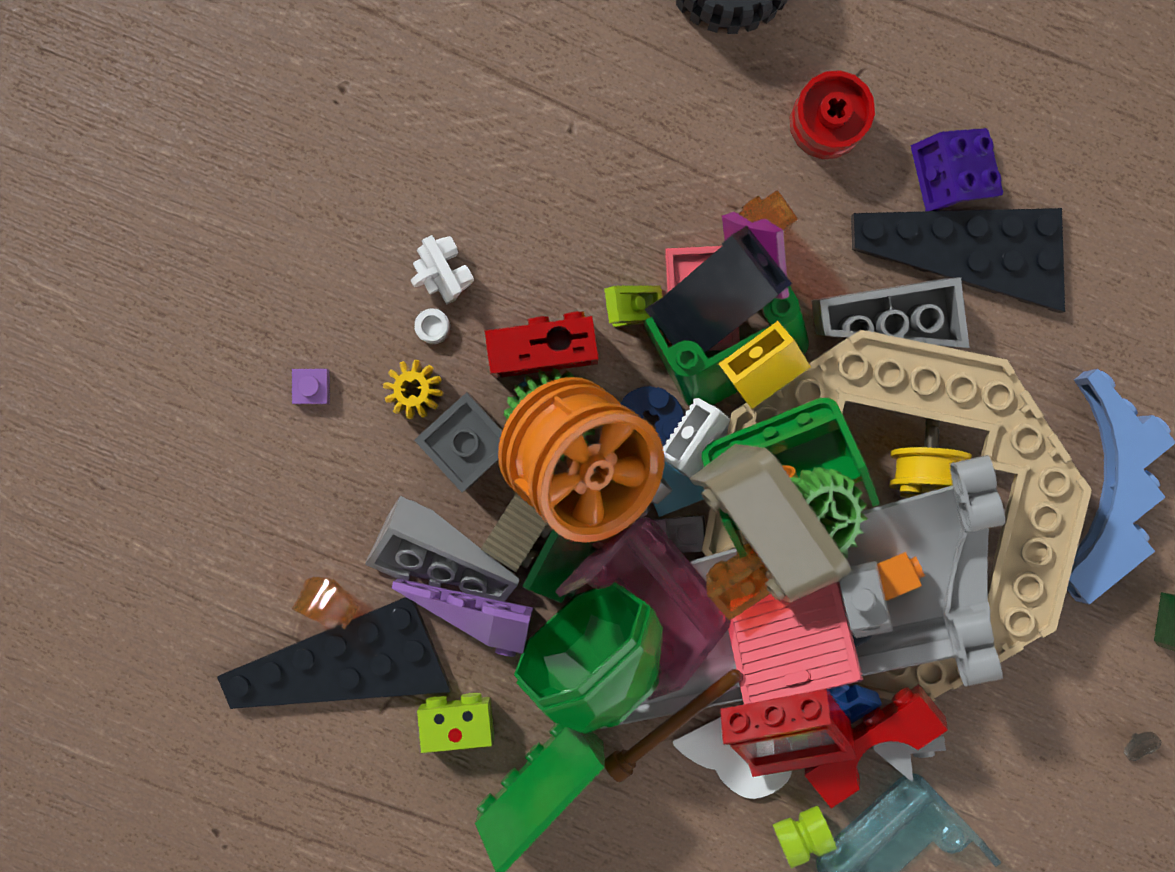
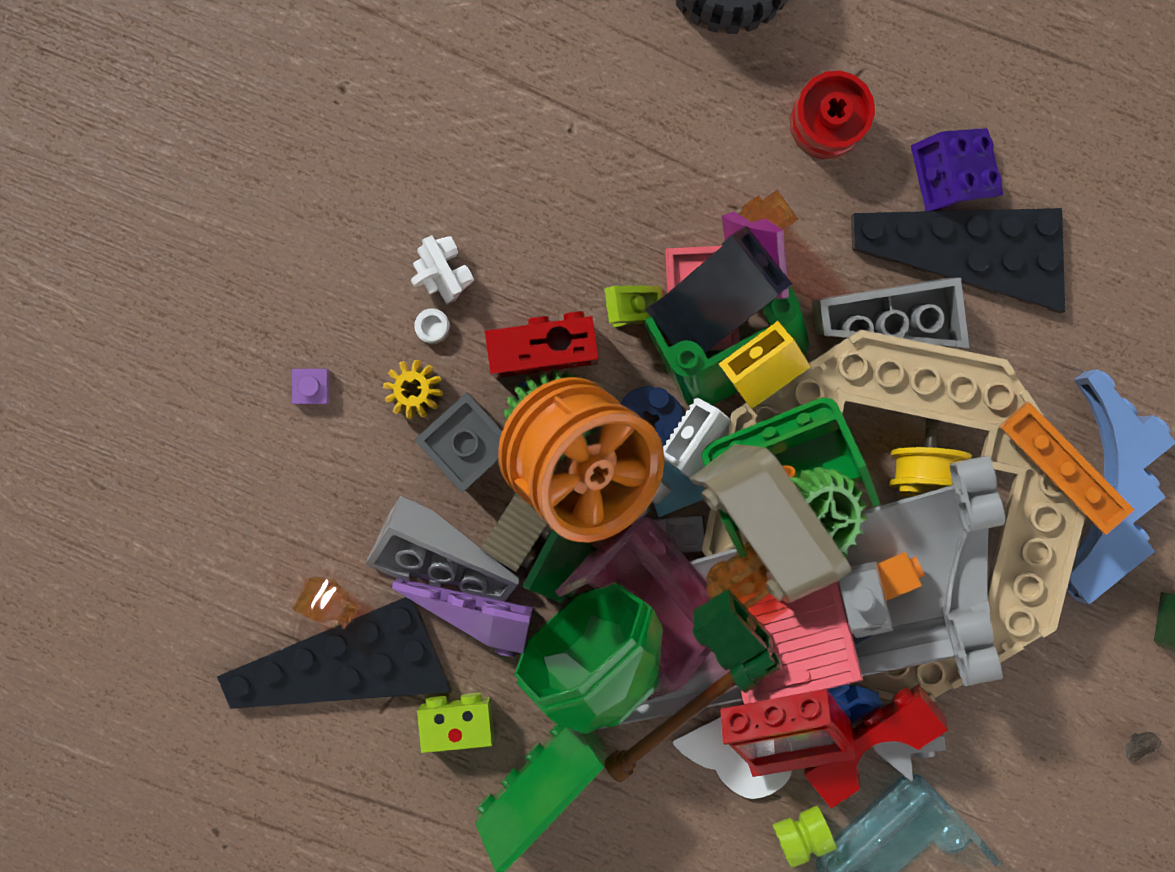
(736, 640): none -> dark green hinge
(1066, 468): none -> orange plate

